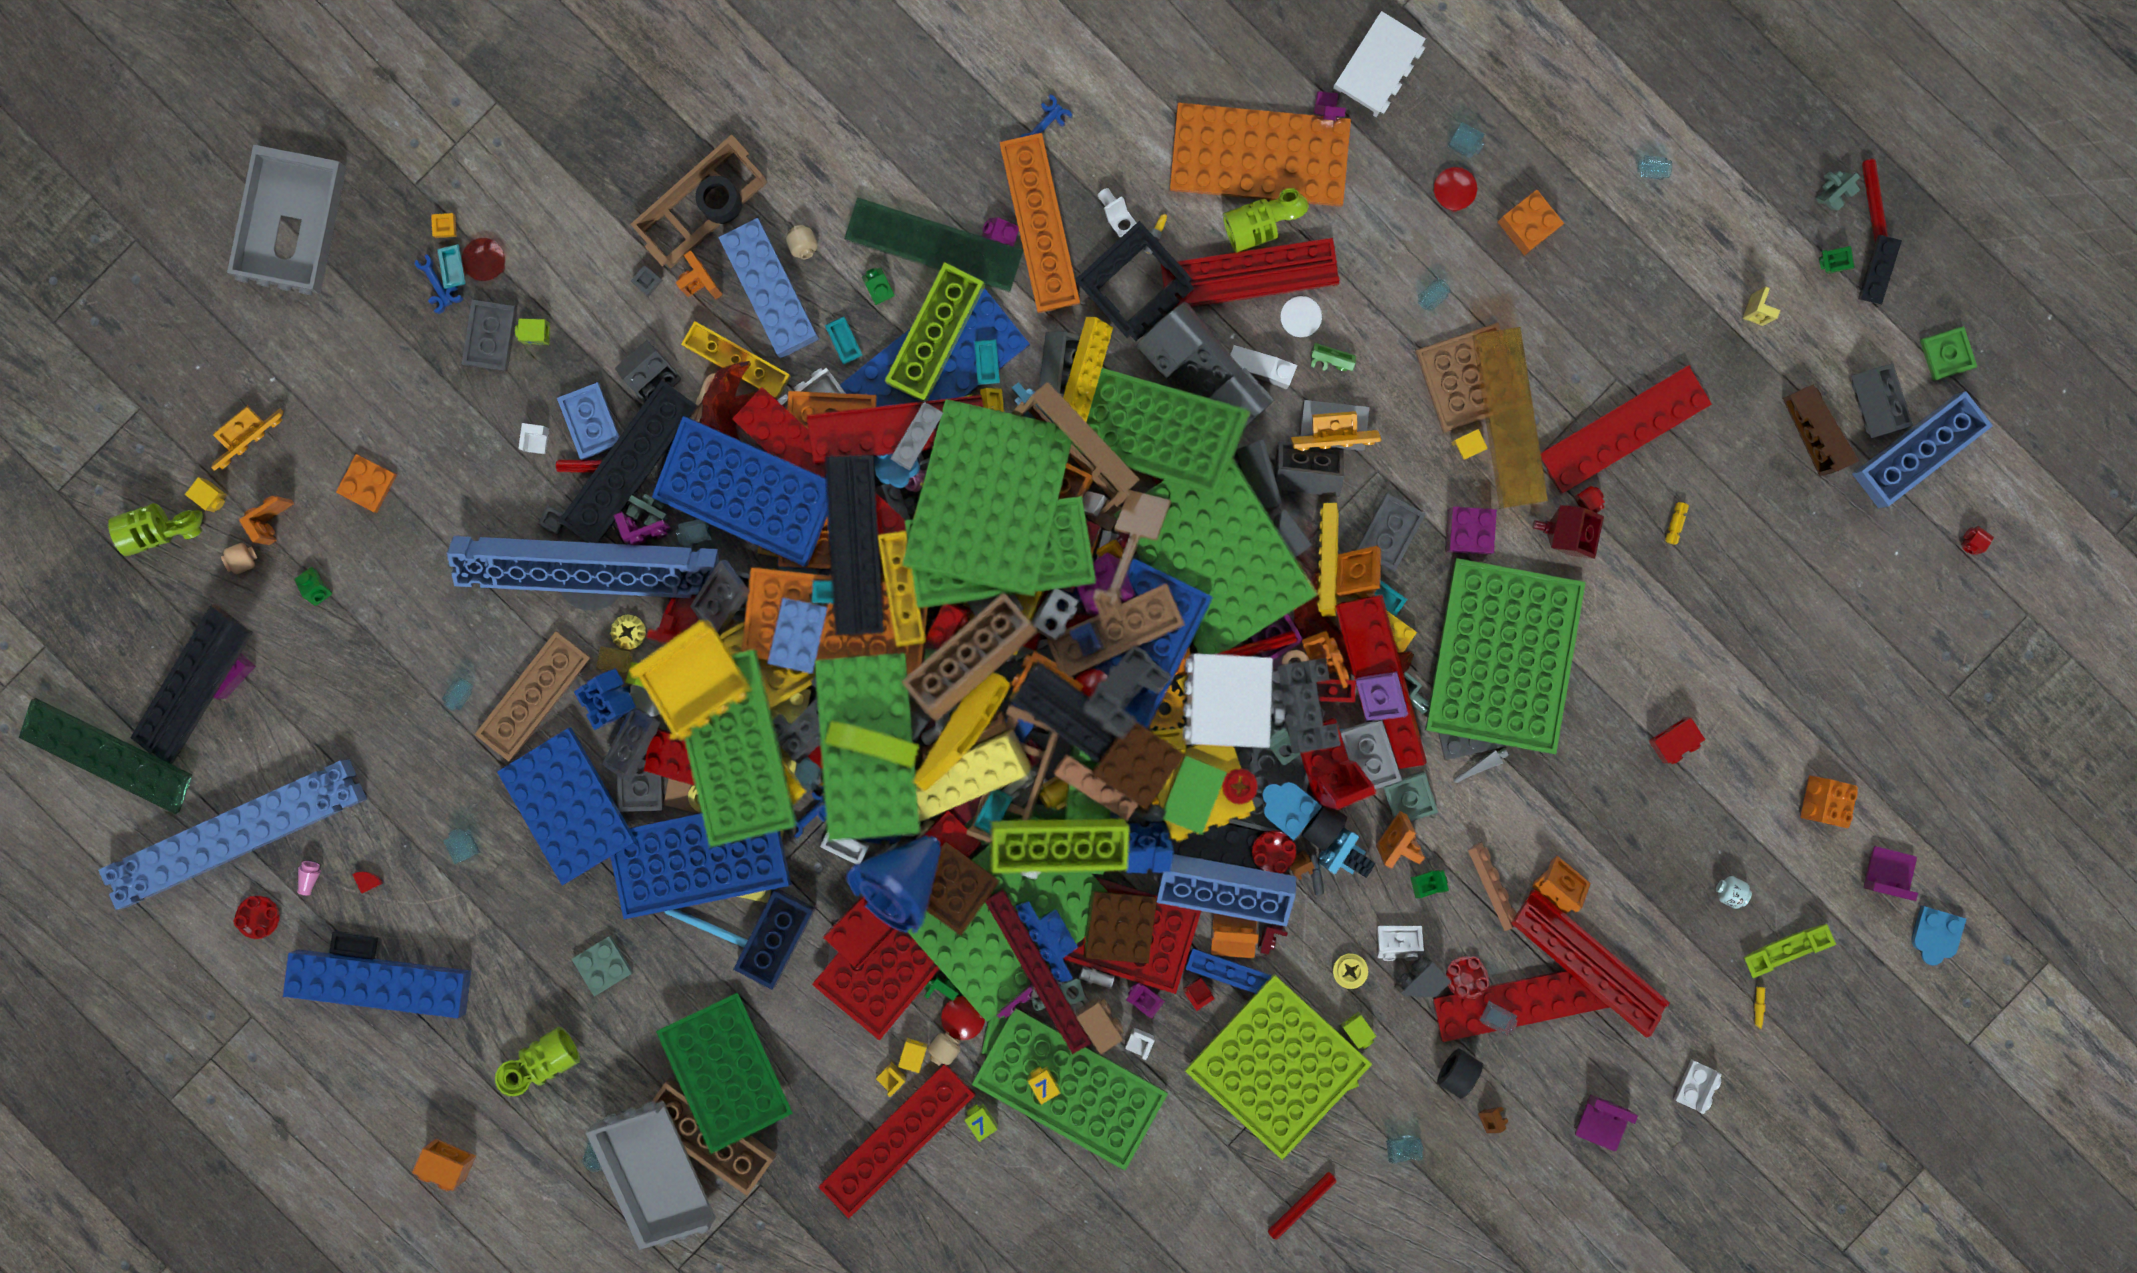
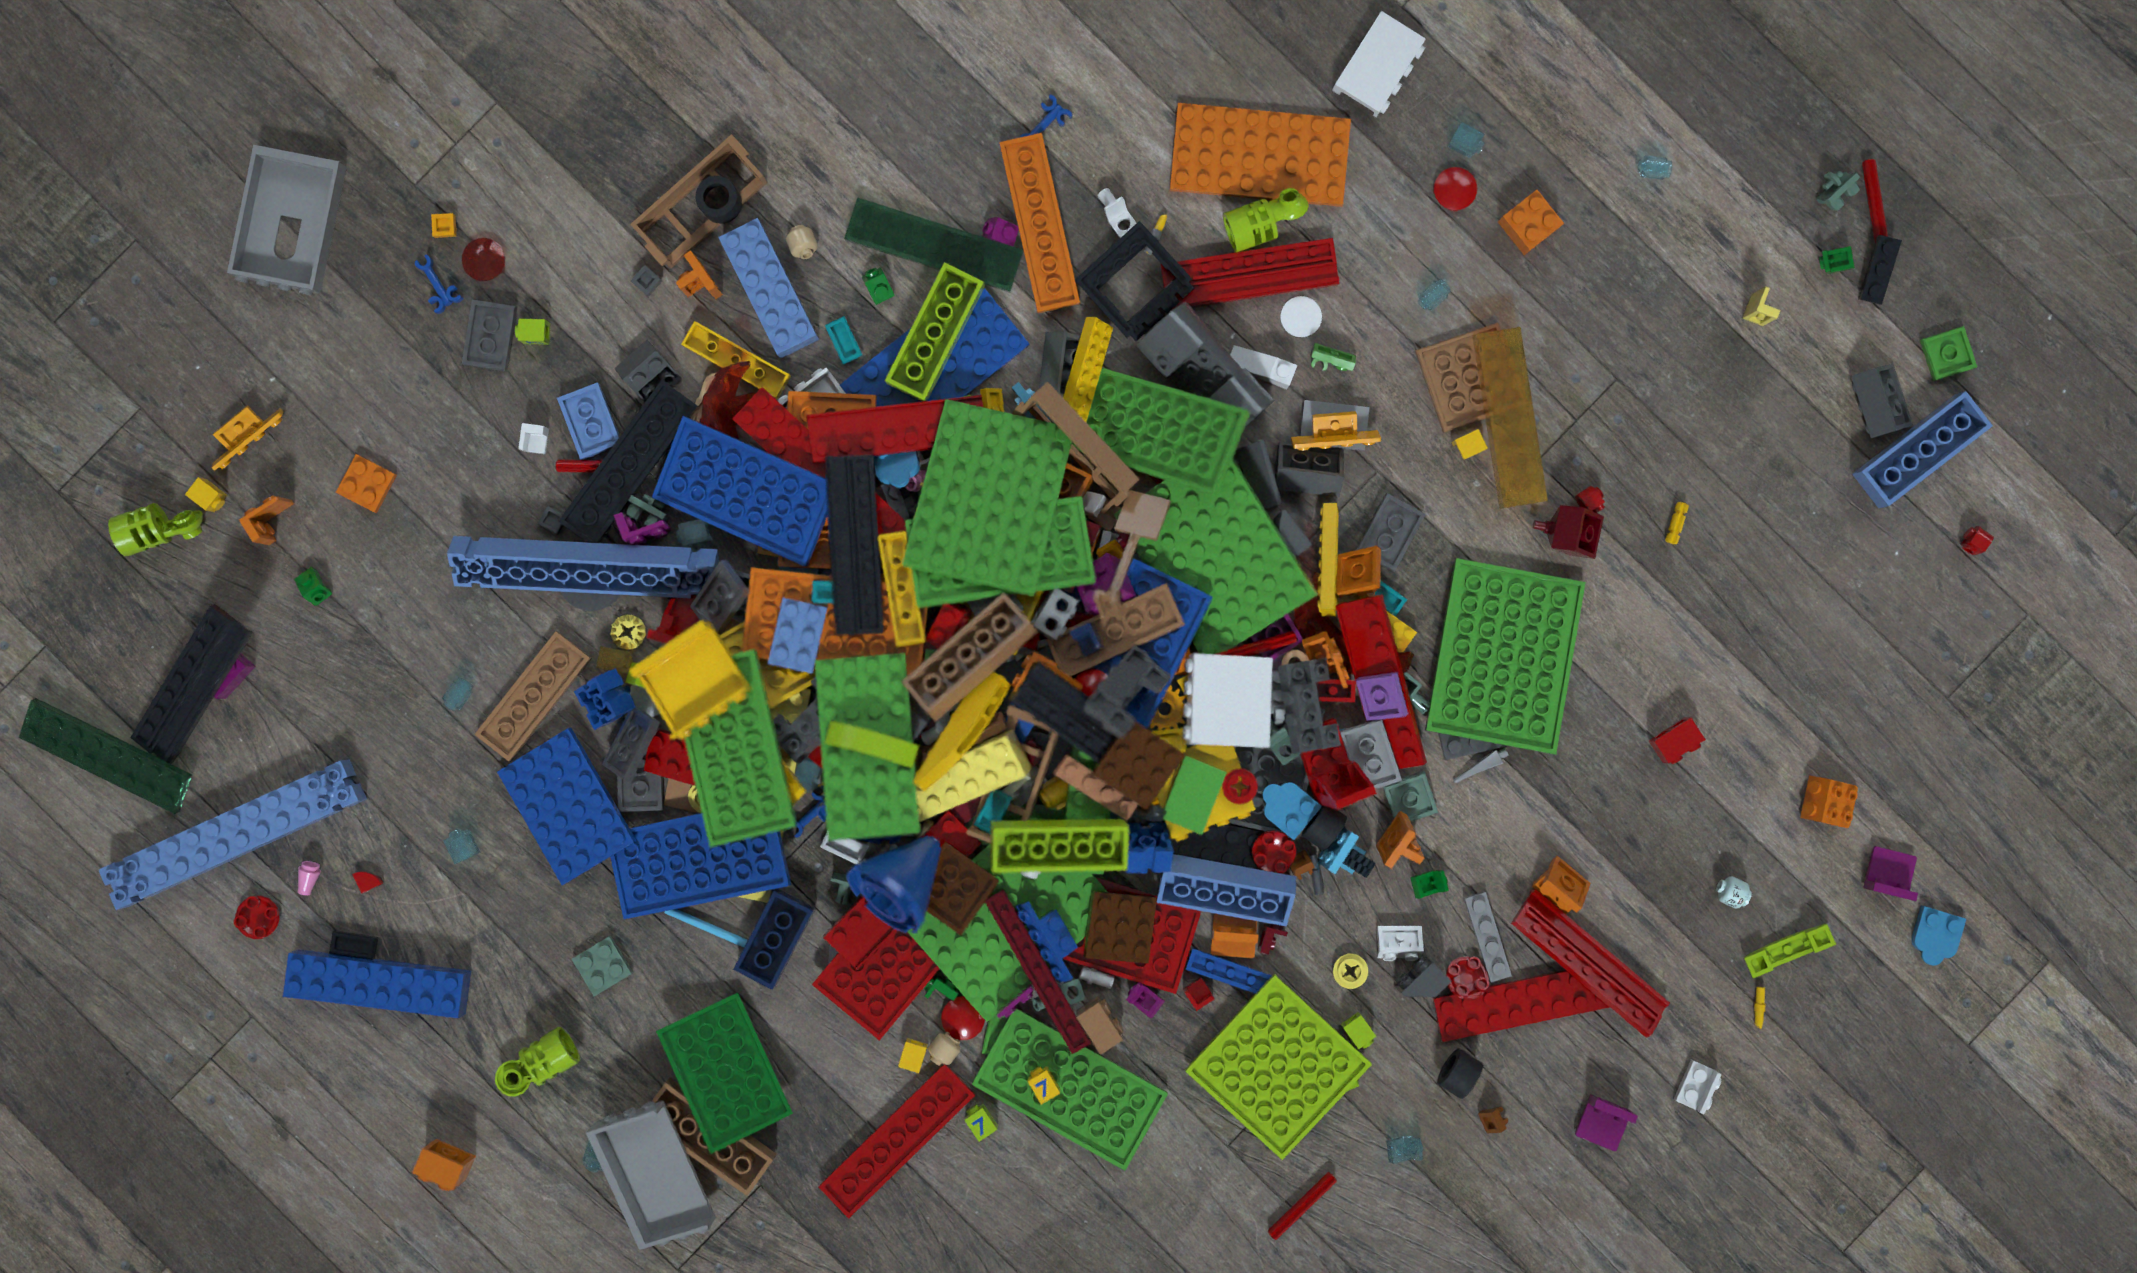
(239, 558): light nougat head -> none
(451, 266): teal tile -> none
(844, 888): none -> sand green bracket
(891, 1078): yellow panel -> none
(916, 436): light grey plate -> none
(987, 362): teal tile -> none
(1140, 1042): white panel -> none
(1327, 105): magenta bracket -> none
(1471, 530): magenta brick -> none
(1487, 936): none -> light grey plate
(1494, 889): nougat plate -> none
(1499, 1018): clear light blue brick -> none
(1625, 429): red plate -> none
(1819, 431): reddish brown wedge -> none

